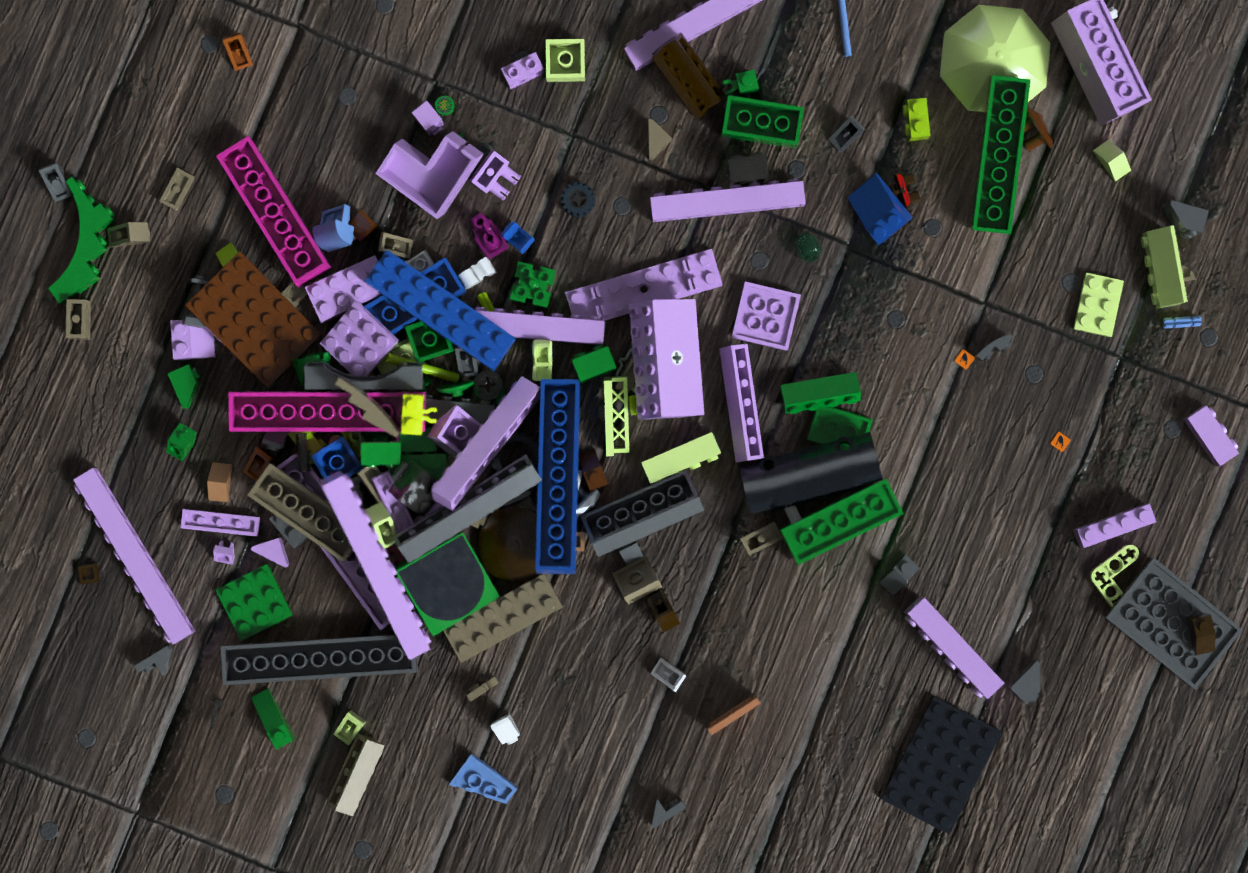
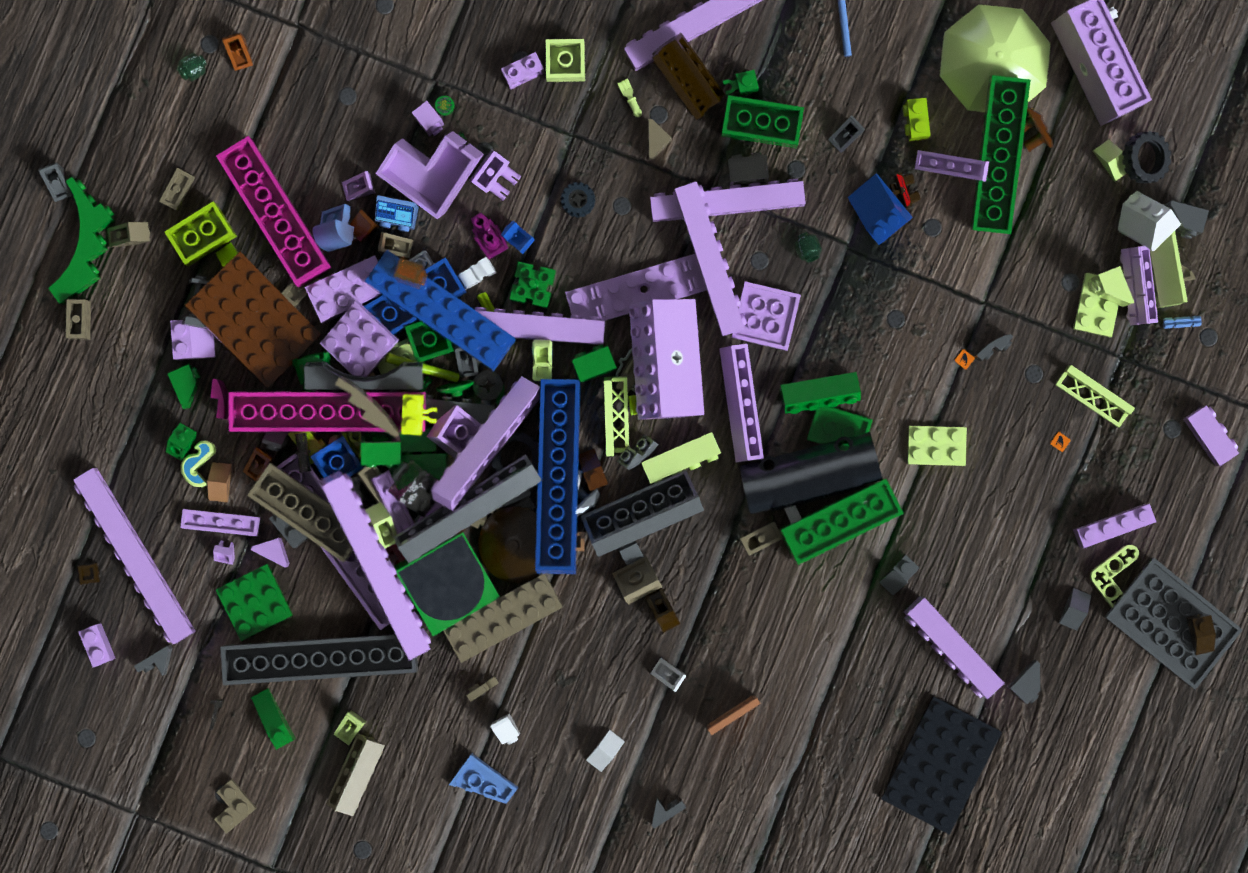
(97, 645): none -> lavender brick
(191, 67): none -> clear green head
(194, 461): none -> yellowish green animal
(200, 234): none -> lime brick
(220, 393): none -> dark pink slope
(239, 806): none -> dark tan plate
(358, 186): none -> lavender slope
(396, 213): none -> slope
(410, 273): none -> clear orange brick
(605, 751): none -> white slope
(627, 91): none -> yellowish green piece
(633, 457): none -> dark grey slope
(709, 258): none -> lavender brick
(937, 445): none -> yellowish green plate
(951, 165): none -> lavender plate
(1075, 609): none -> dark grey slope
(1099, 390): none -> yellowish green fence
(1112, 287): none -> yellowish green slope
(1139, 279): none -> lavender brick
(1146, 221): none -> white slope
(1162, 157): none -> black tyre

